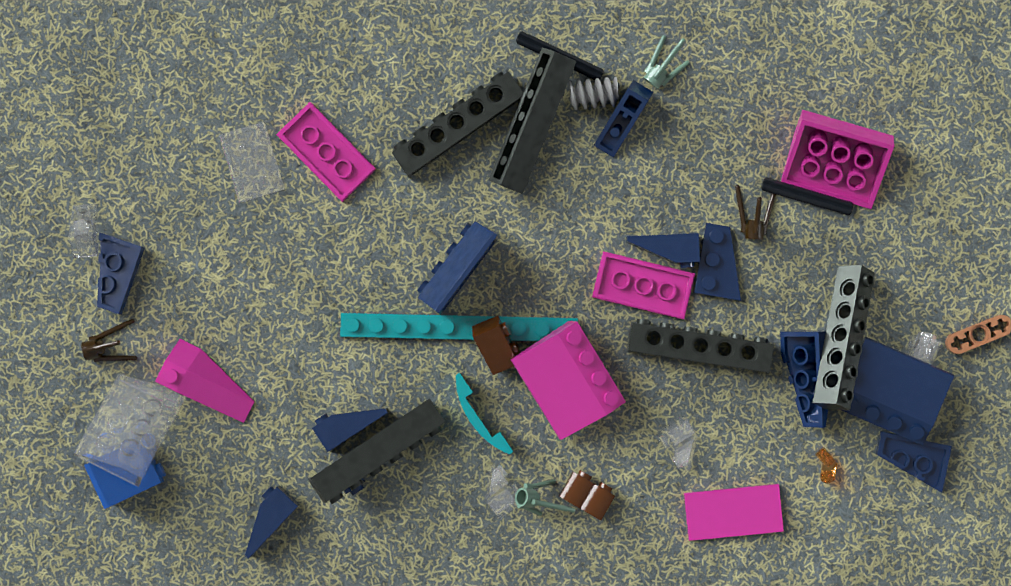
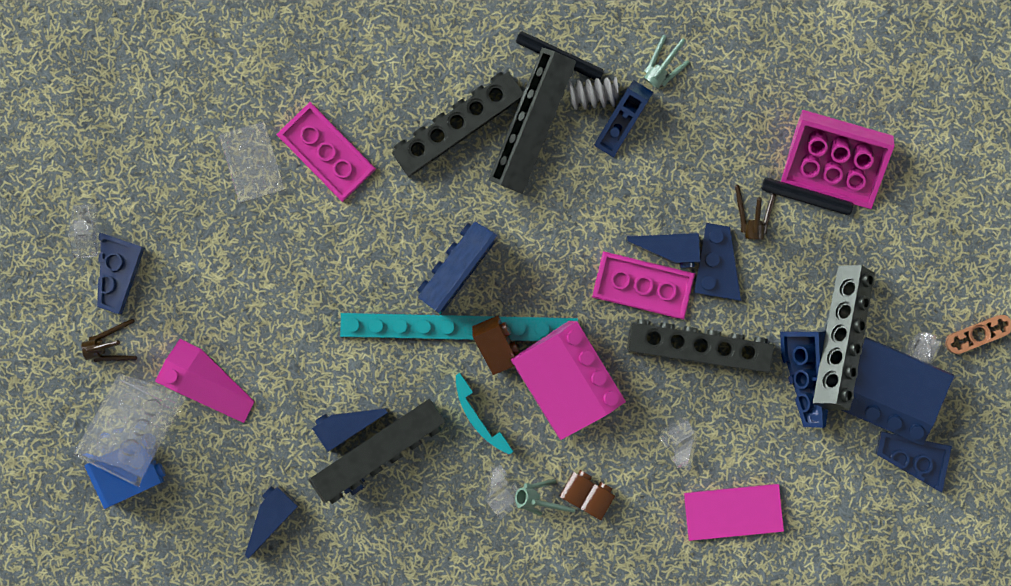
(829, 466): clear orange arm -> none

